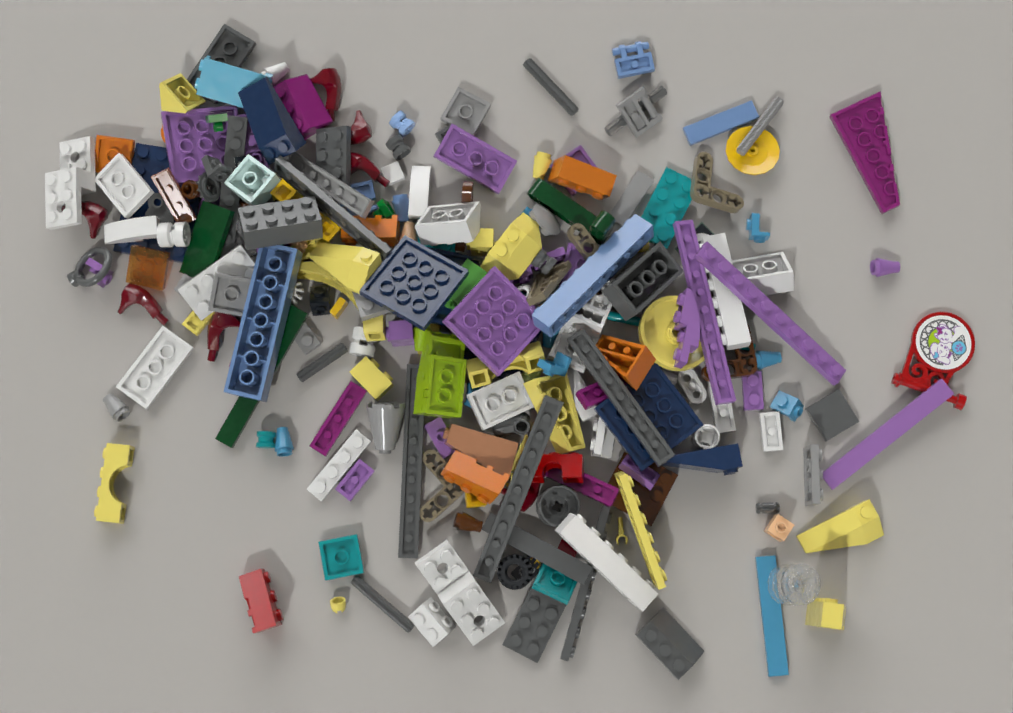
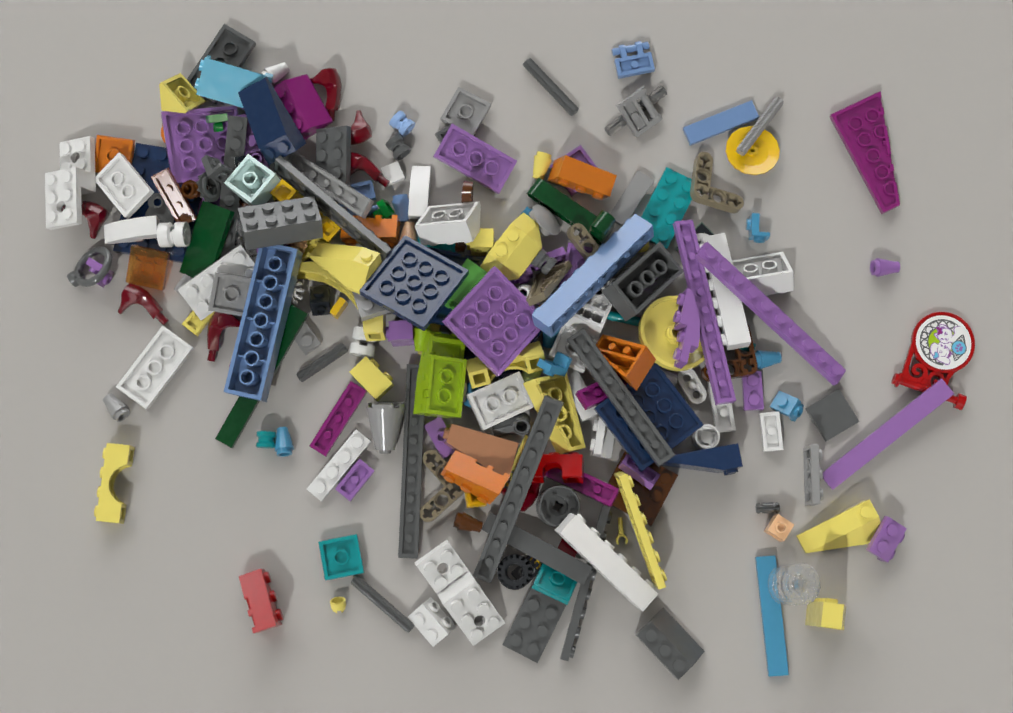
(886, 539): none -> medium lavender bracket

